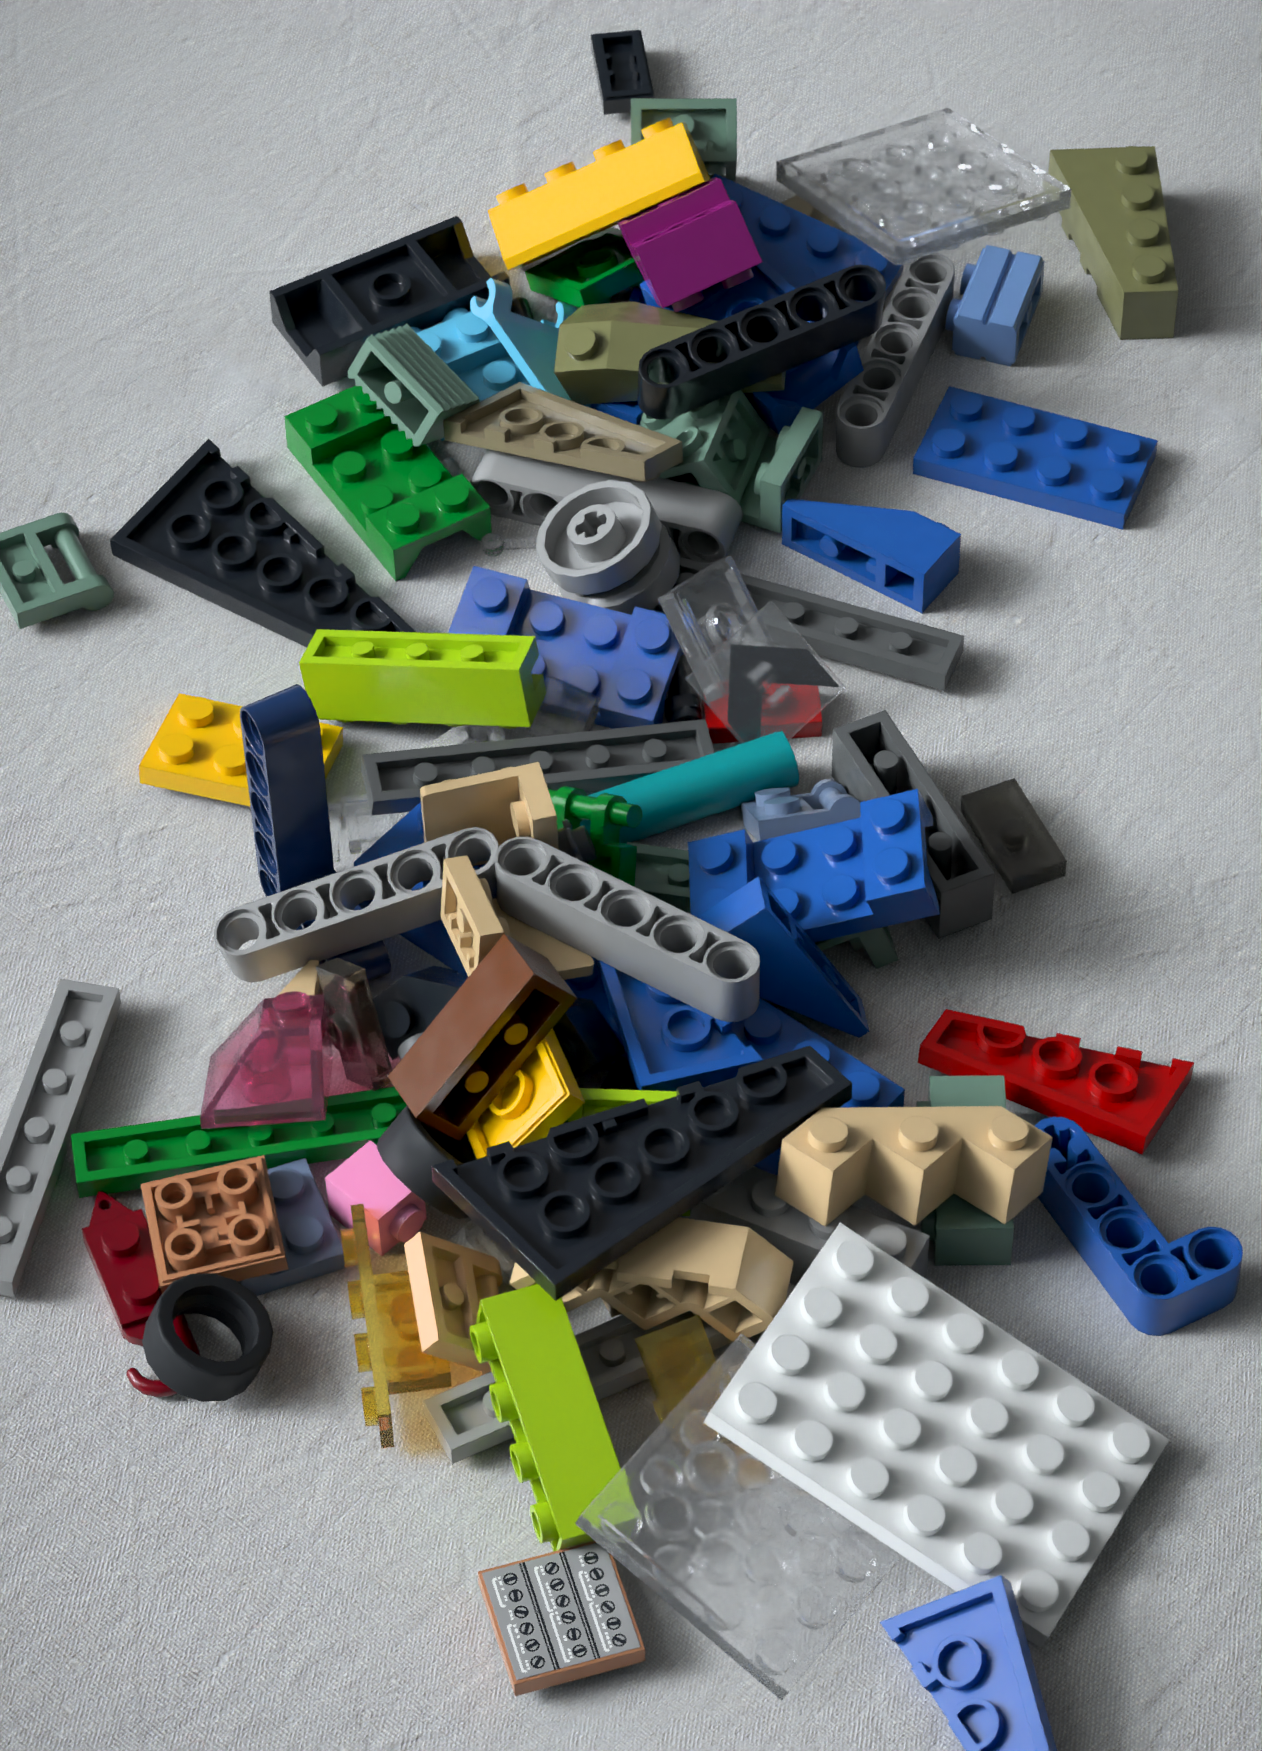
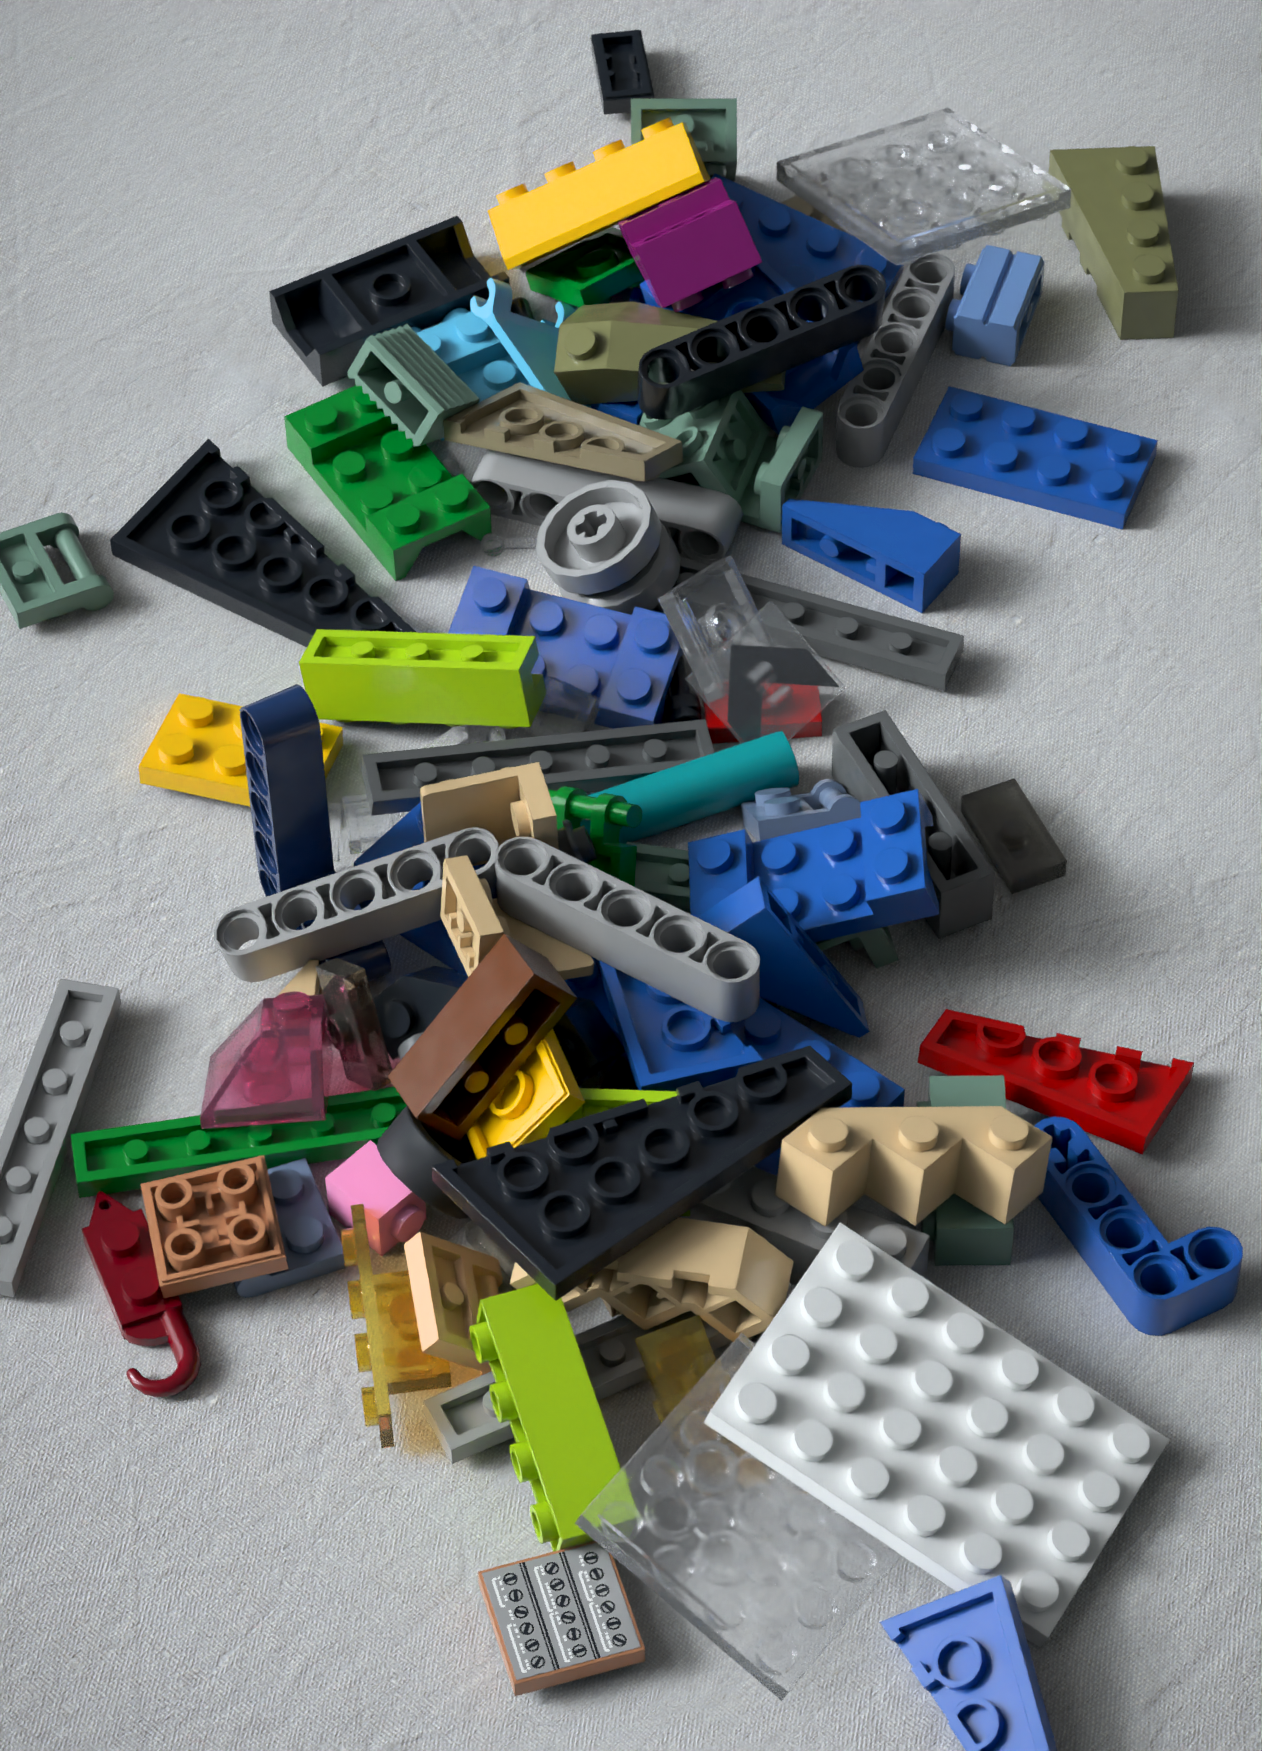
(183, 1368): black tyre -> none

